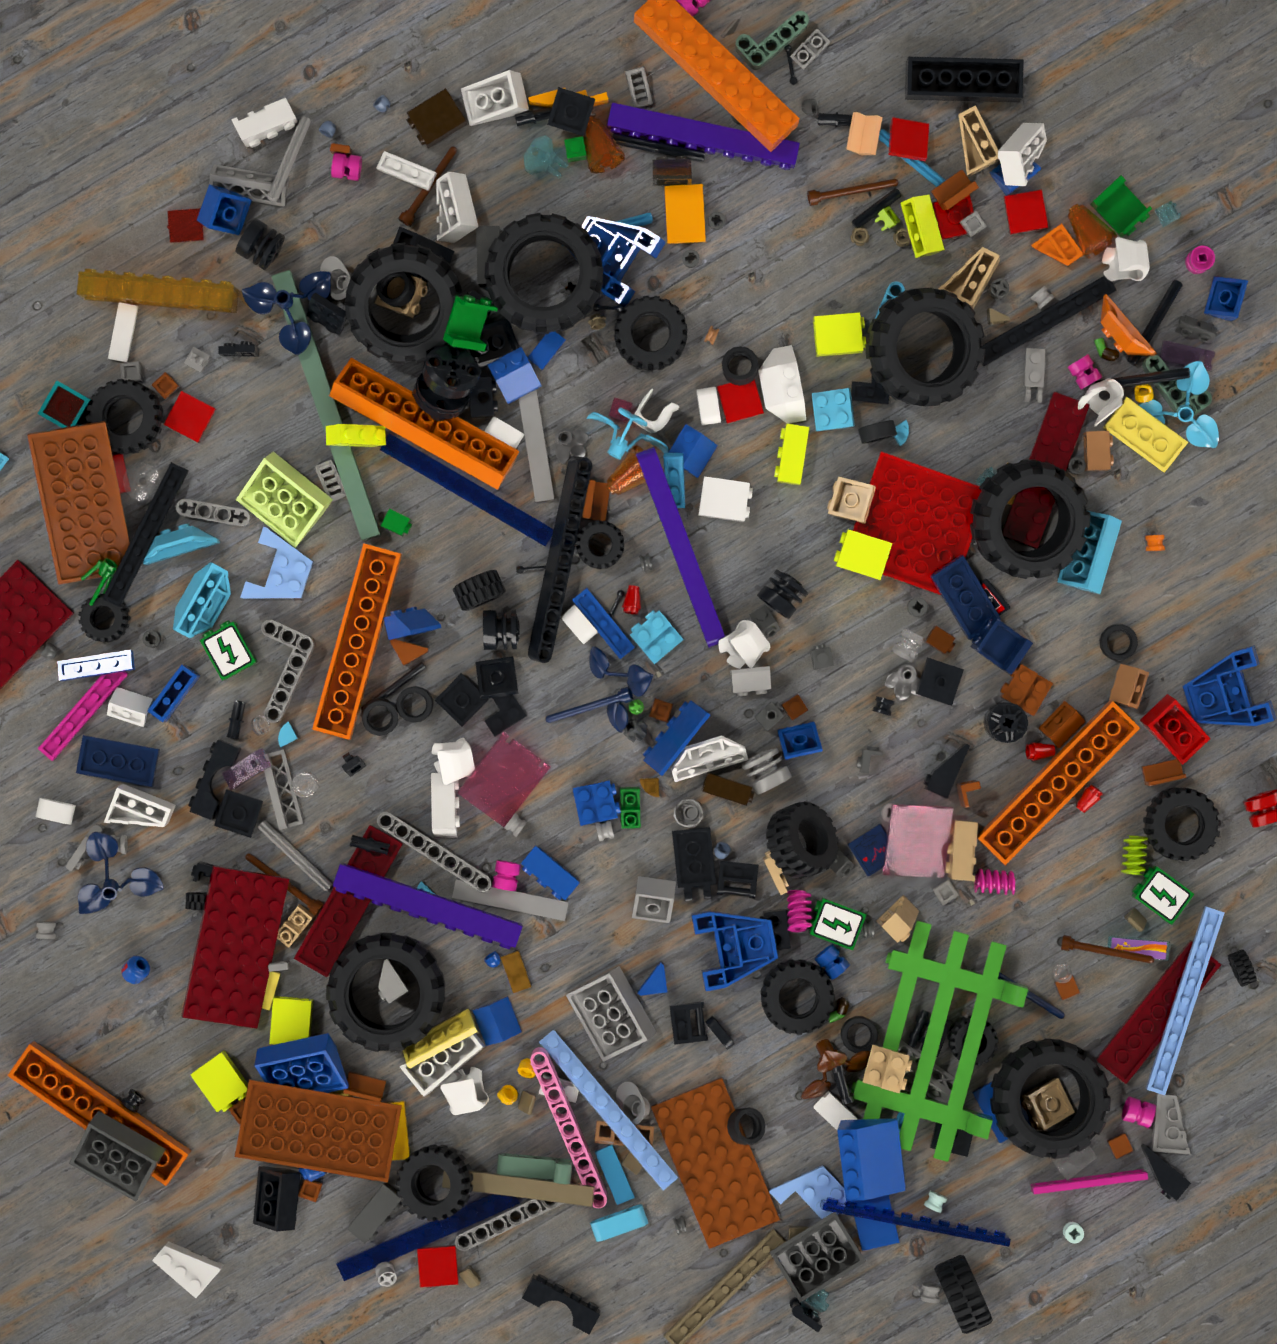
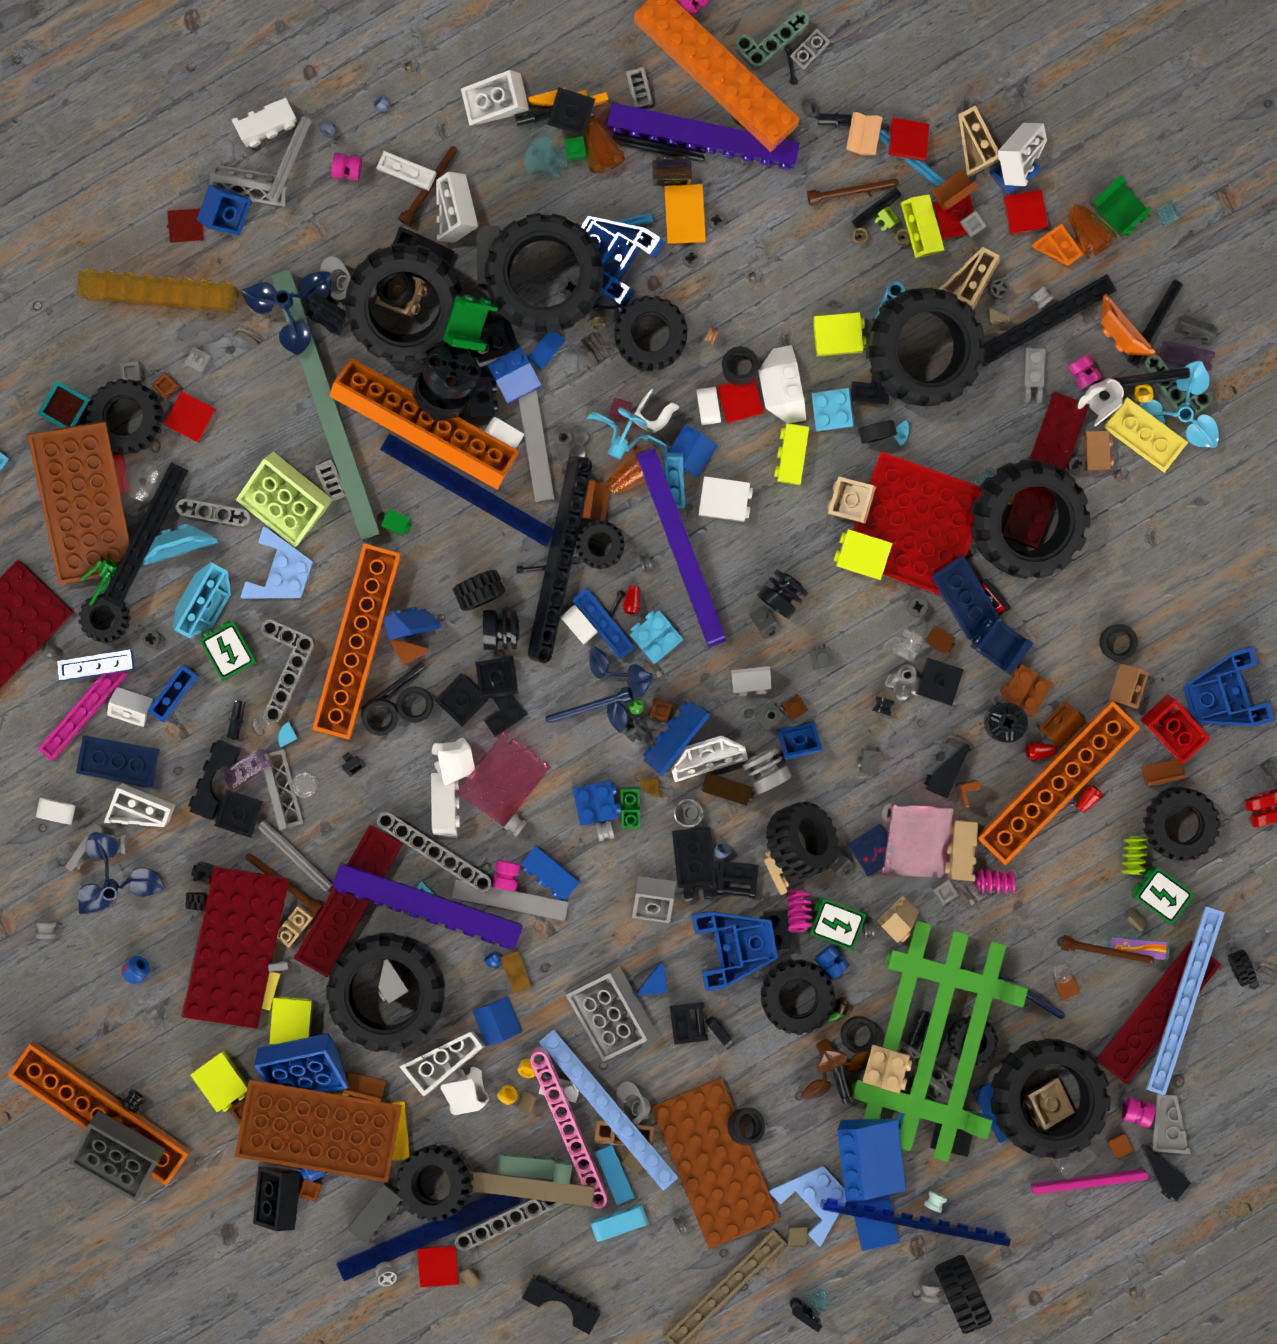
(123, 332): white tile -> none
(187, 1268): white wedge -> none
(244, 349): black plate -> none
(257, 242): black wheel -> none
(339, 148): dark orange tile -> none
(355, 435): neon yellow brick -> none
(370, 844): black pin -> none
(436, 118): dark brown brick -> none
(441, 1038): light yellow tile -> none
(744, 645): white piece -> none
(817, 1256): dark grey slope -> none
(833, 1110): white panel -> none
(964, 79): black brick -> none
(1070, 1230): light aqua wheel -> none
(1092, 562): medium azure slope -> none
(1105, 352): arm -> none
(1127, 260): white piece -> none
(1155, 543): orange wheel -> none
(1200, 259): dark pink wheel -> none
(1225, 298): blue slope -> none

